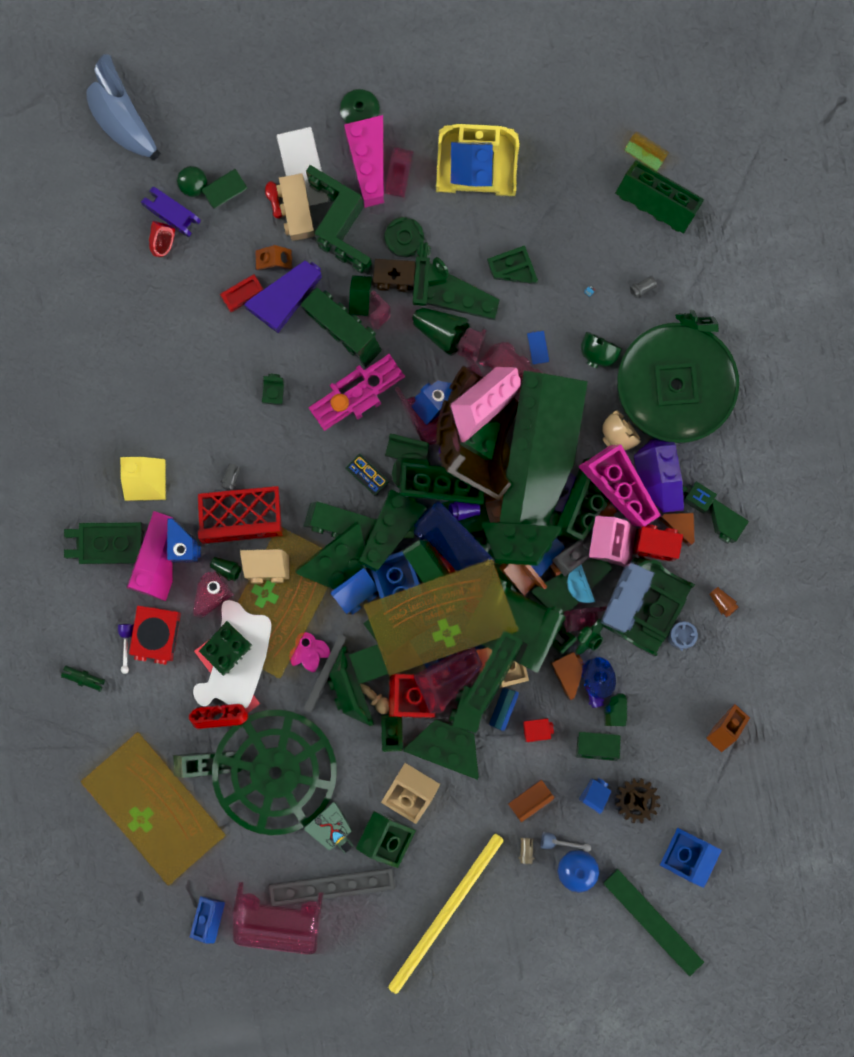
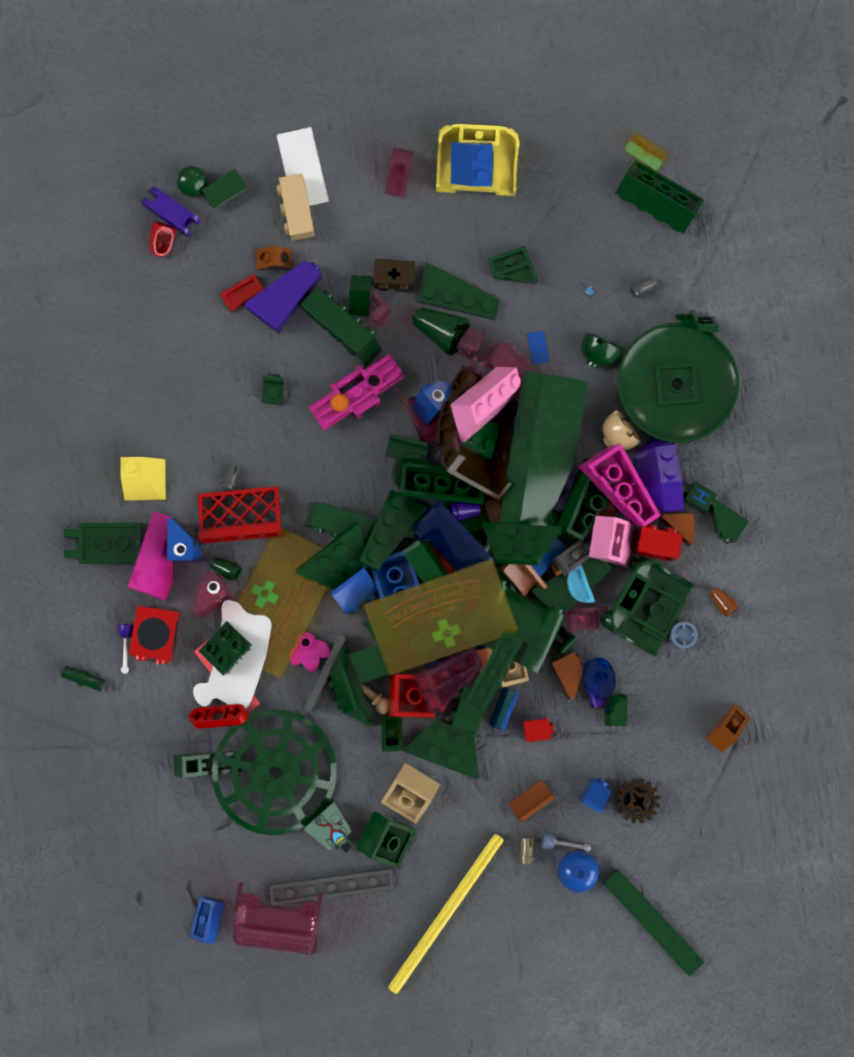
(116, 112): sand blue piece -> none
(153, 808): clear yellow piece -> none
(265, 565): tan slope -> none
(272, 194): red piece -> none
(338, 220): dark green bracket -> none
(351, 113): dark green dish -> none
(367, 154): dark pink wedge -> none
(367, 474): tile -> none
(403, 236): dark green tile -> none
(426, 273): dark green piece -> none
(590, 638): dark green plate -> none
(598, 746): dark green hinge -> none
(627, 598): sand blue wedge -> none
(690, 857): blue slope -> none

